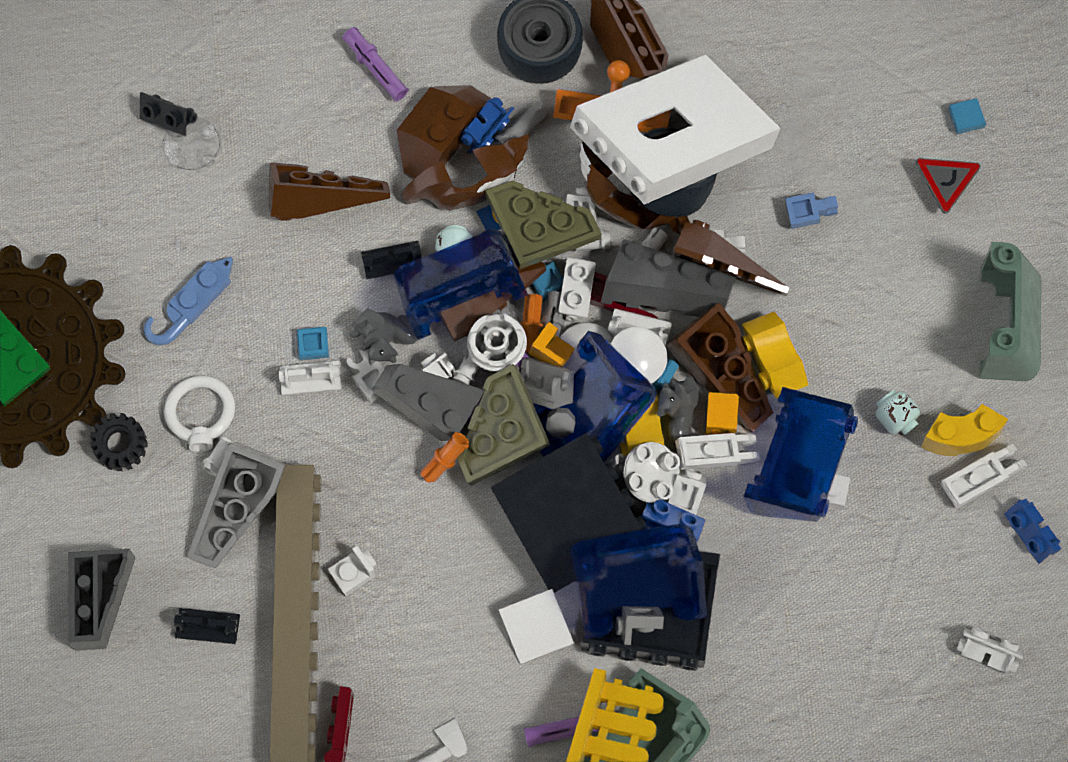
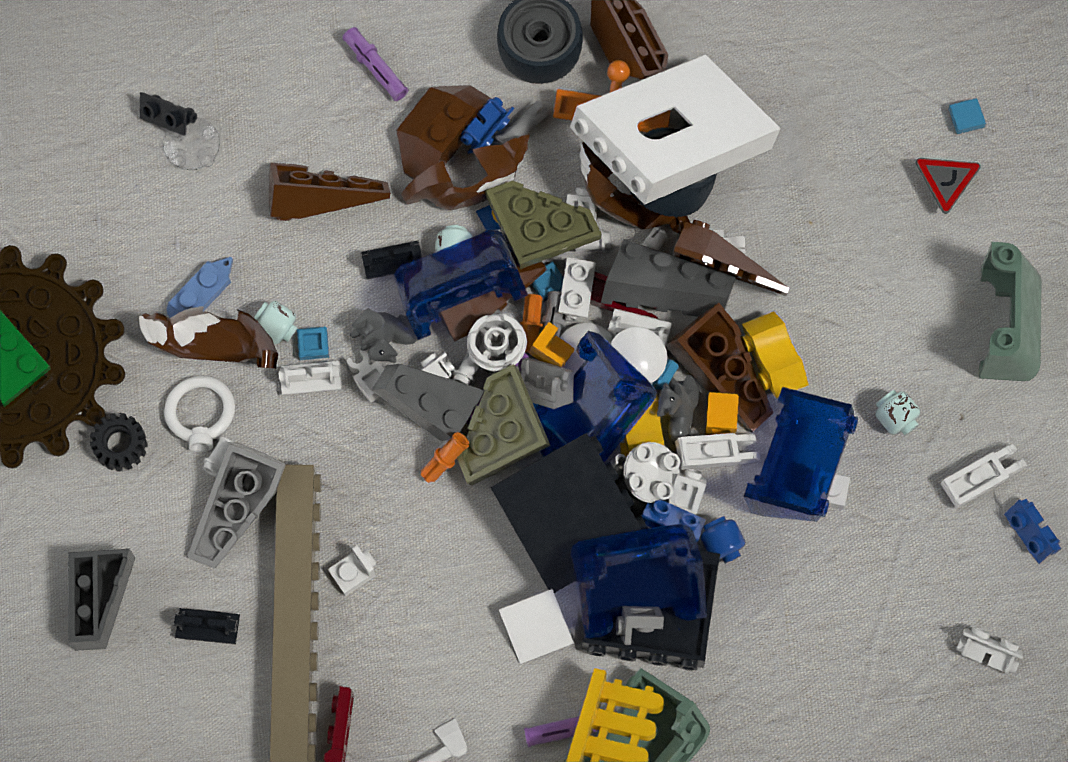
(210, 337): none -> reddish brown animal
(276, 321): none -> light aqua head
(560, 422): light grey tile -> none
(723, 538): none -> blue head
(805, 210): medium blue plate -> none
(964, 433): yellow brick -> none

